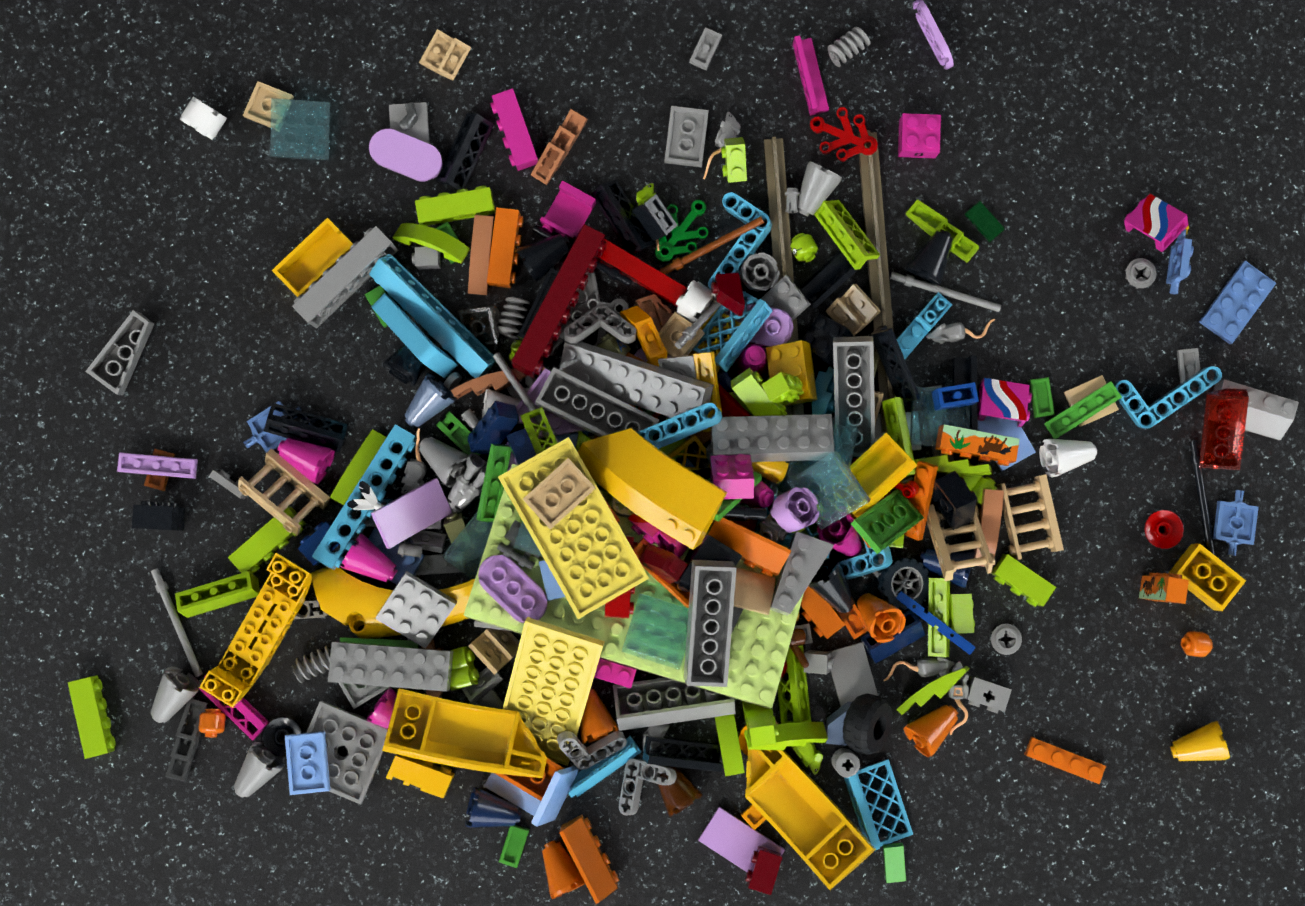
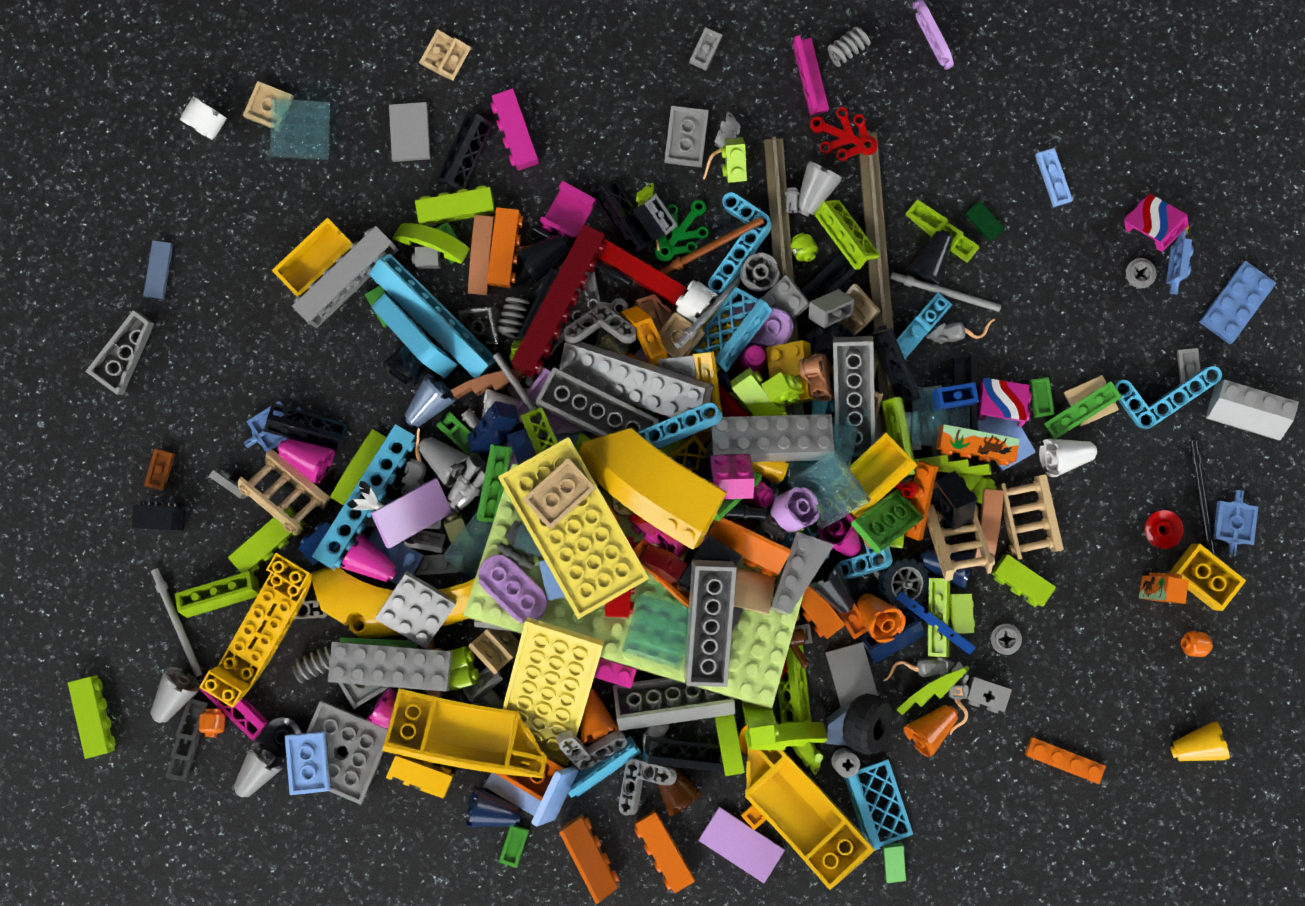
(157, 465): lavender tile -> none
(158, 270): none -> sand blue tile
(405, 155): lavender tile -> none
(410, 550): light grey pin -> none
(411, 117): dark grey arm -> none
(452, 380): light grey tile -> none
(559, 147): nougat slope -> none
(560, 870): orange cone -> none
(664, 851): none -> orange brick
(729, 292): dark red slope -> none
(764, 870): dark red brick -> none
(817, 373): none -> nougat piece
(819, 662): light grey brick -> none
(831, 308): none -> light grey brick
(919, 135): dark pink brick -> none
(1054, 177): none -> light blue tile
(1224, 429): clear red slope -> none

